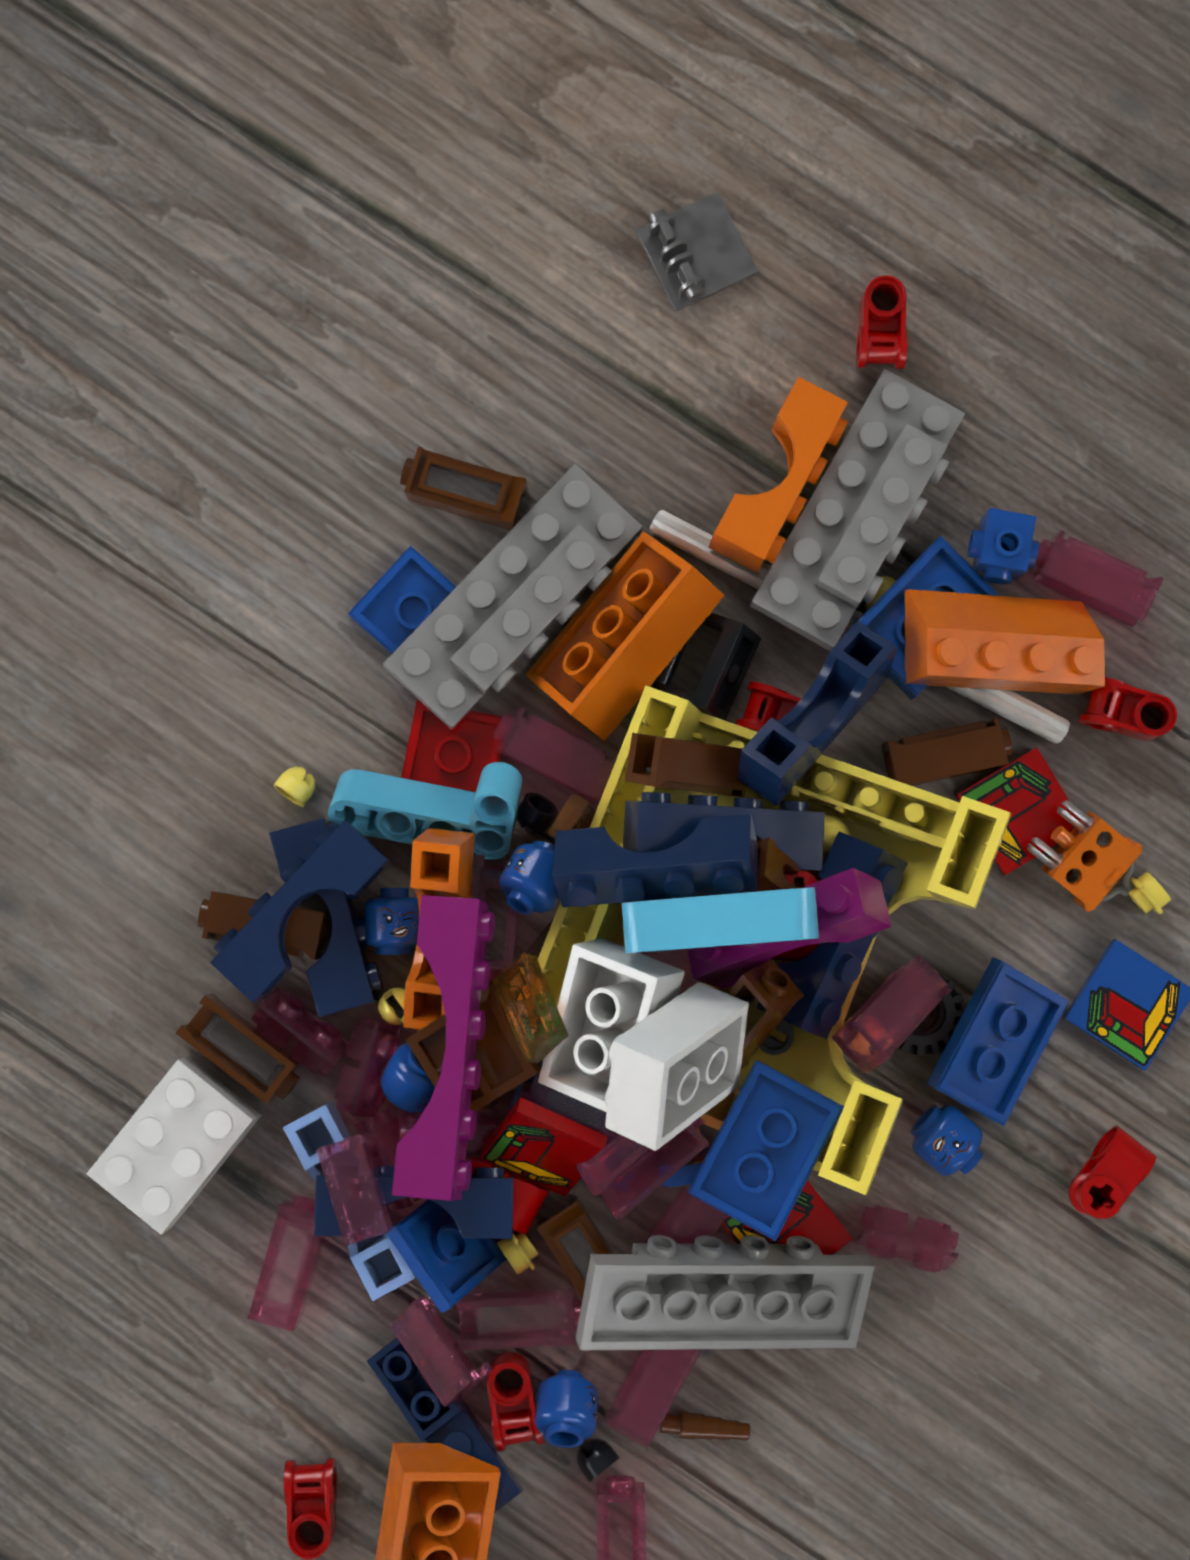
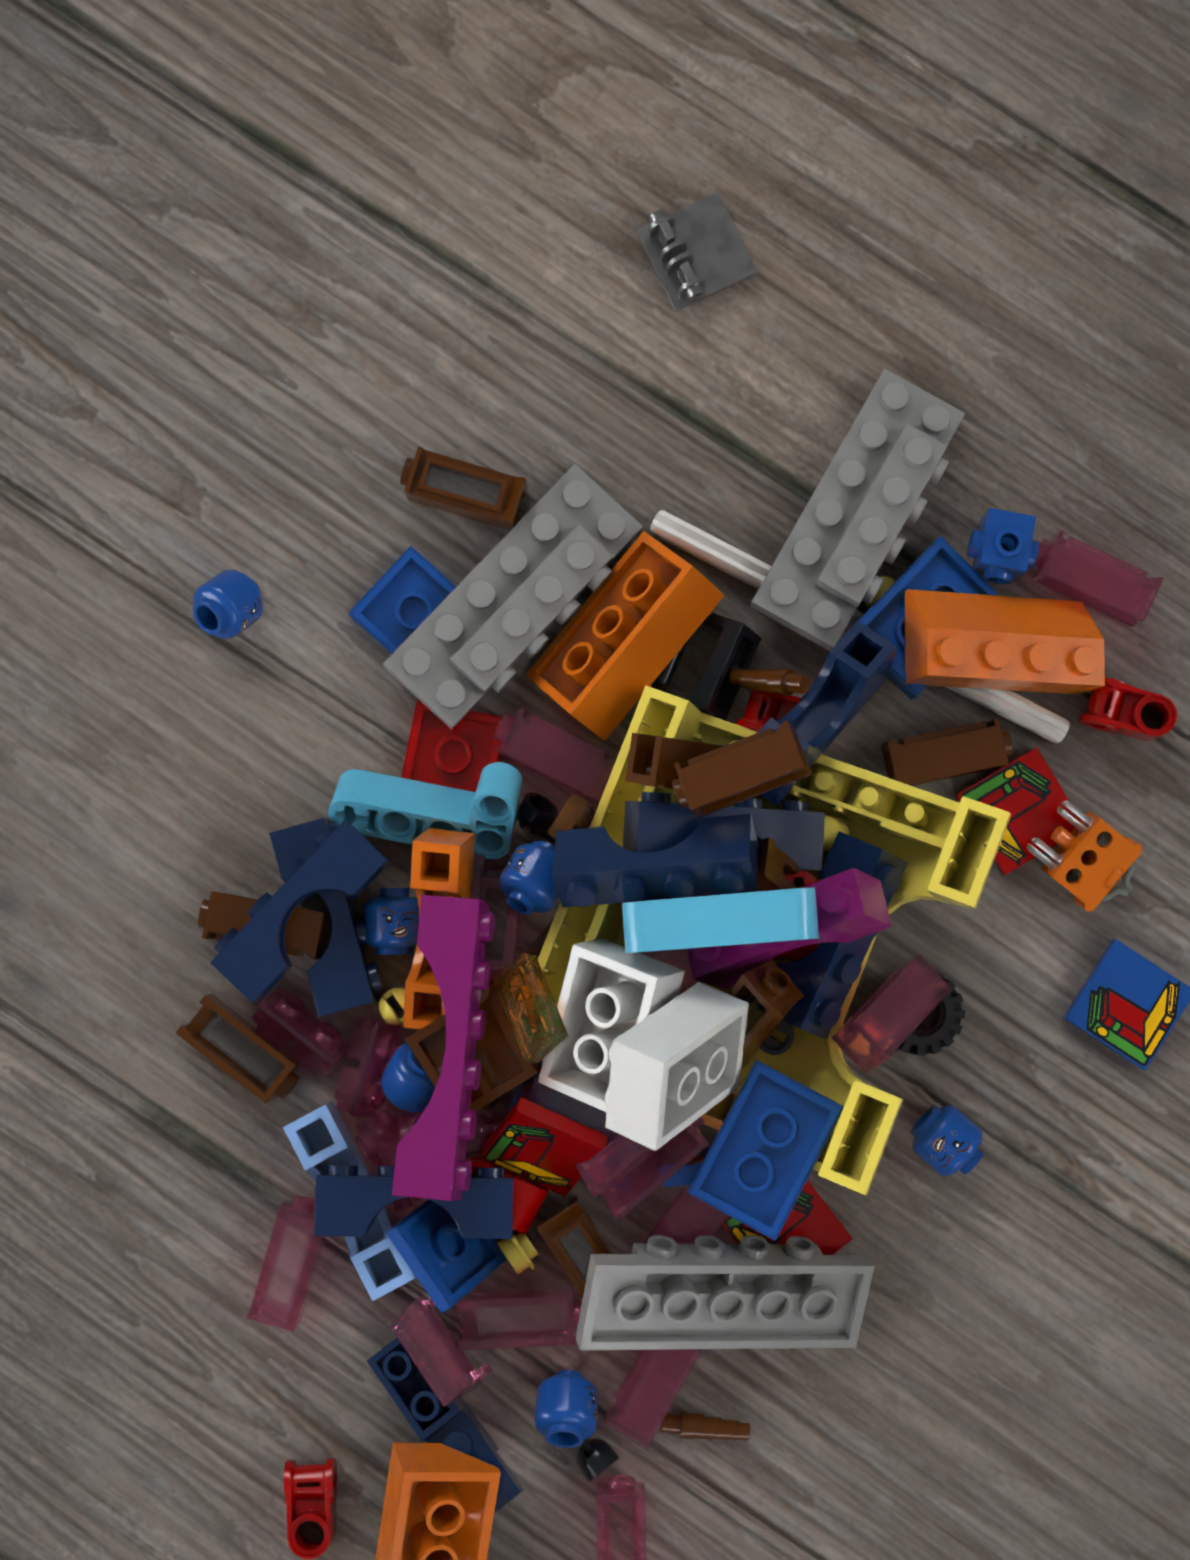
(173, 1144): white brick -> none
(227, 604): none -> blue head
(296, 785): light yellow hinge -> none
(354, 1189): clear pink hinge -> none
(514, 1407): red piece -> none
(741, 770): none -> reddish brown window
(771, 680): none -> reddish brown animal
(803, 428): orange arch -> none
(880, 332): red piece -> none
(924, 1246): clear pink hinge -> none
(998, 1041): blue tile -> none
(1116, 1169): red piece -> none
(1148, 893): light yellow plate -> none

